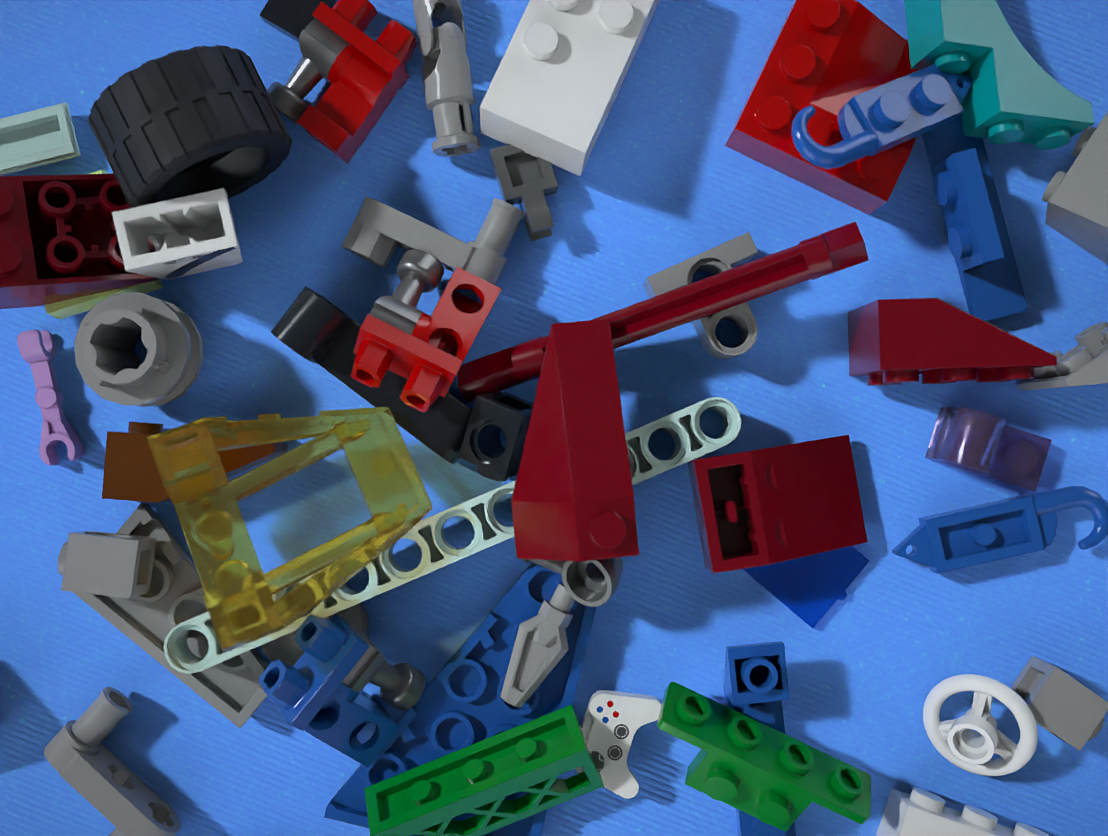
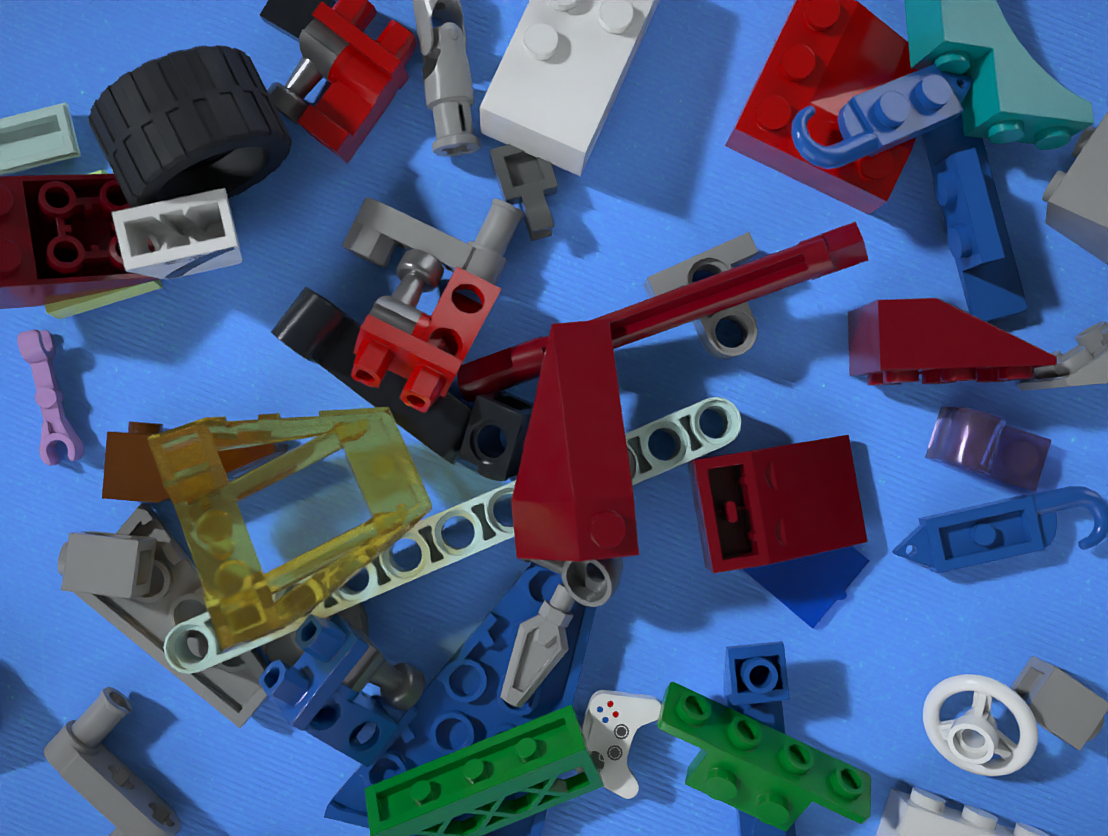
(108, 357): light grey piece -> none

